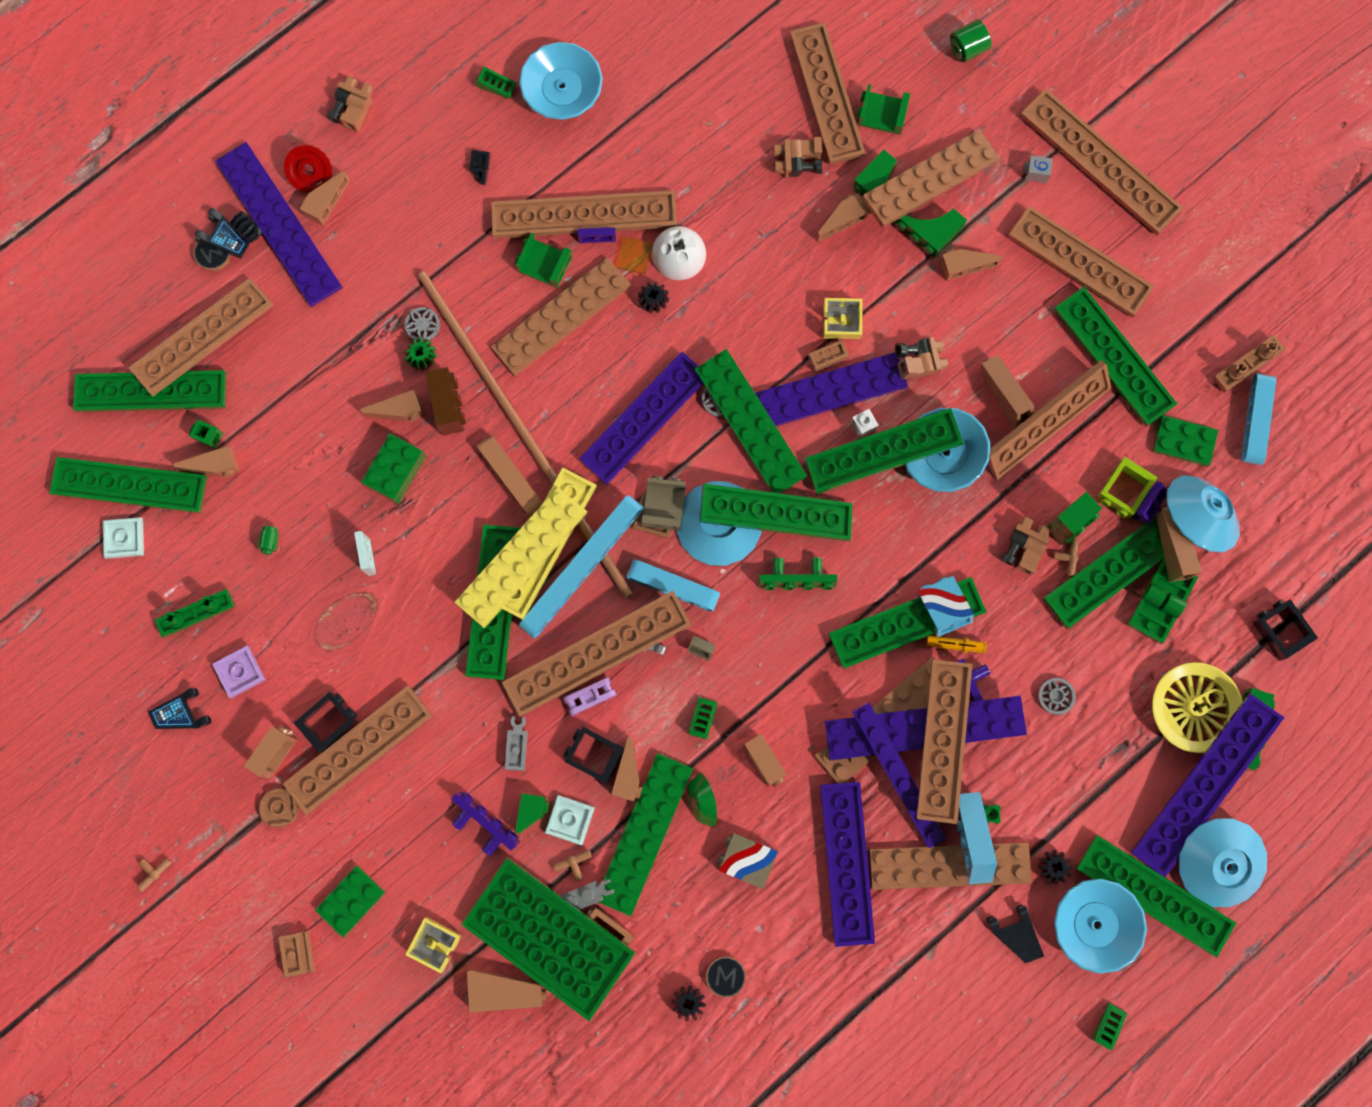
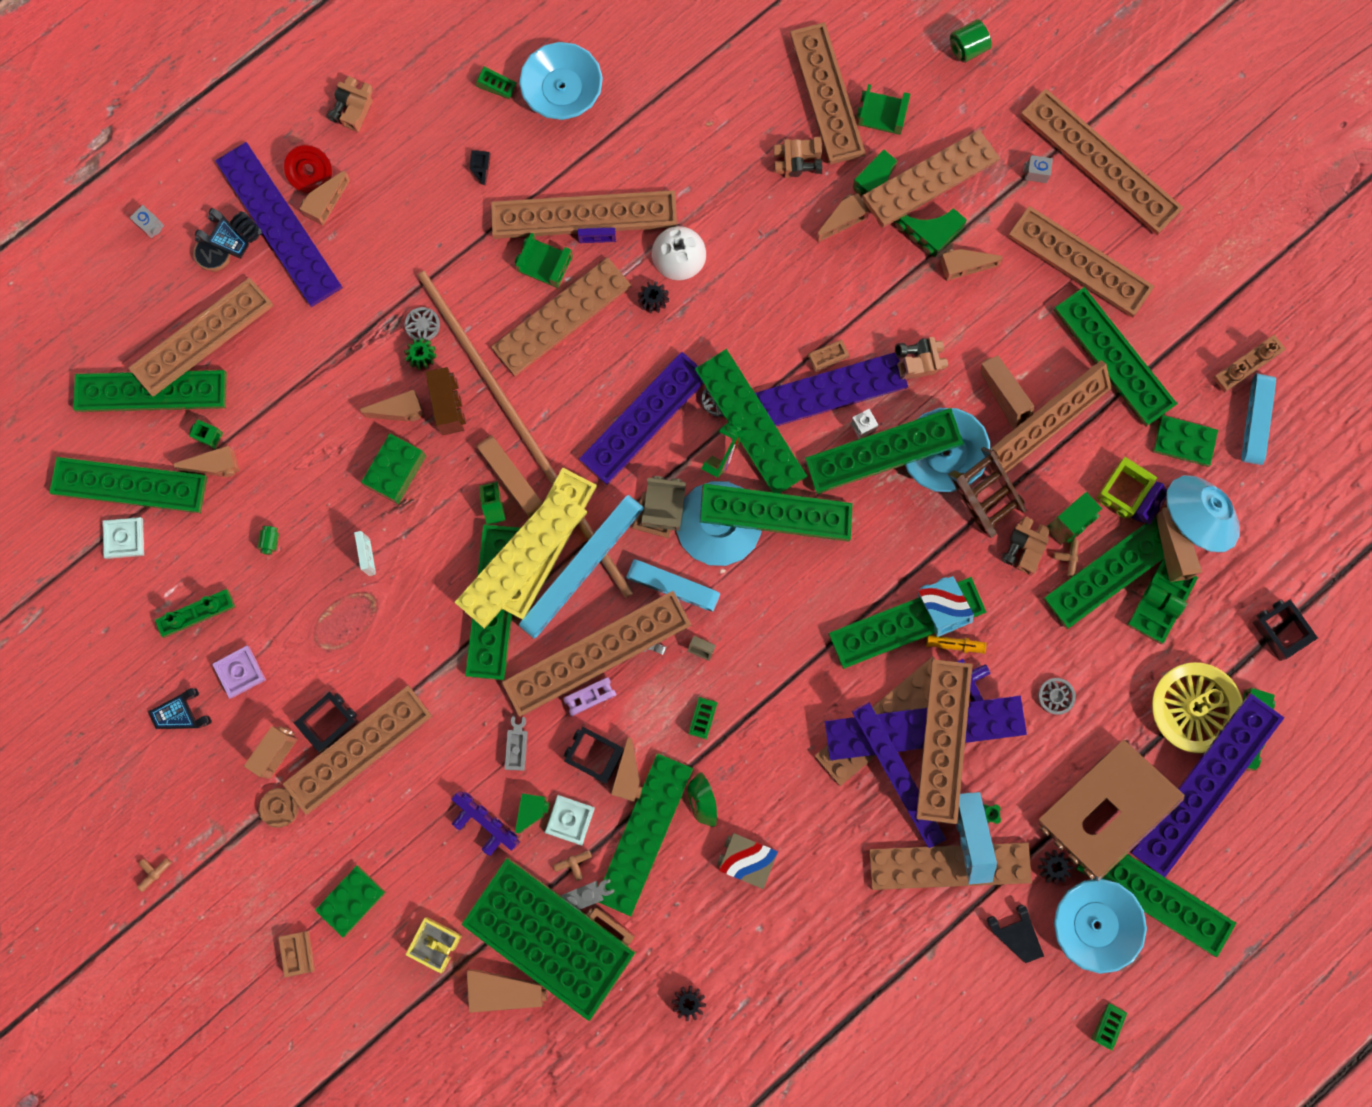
(147, 221): none -> light grey brick
(492, 503): none -> green slope
(634, 255): clear yellow piece -> none
(716, 466): none -> green panel
(725, 976): black tile -> none
(765, 761): nougat window -> none
(804, 581): green plate -> none
(843, 318): piece -> none
(847, 864): dark purple plate -> none
(969, 495): none -> reddish brown fence
(1132, 788): none -> nougat panel
(1208, 854): medium azure dish -> none

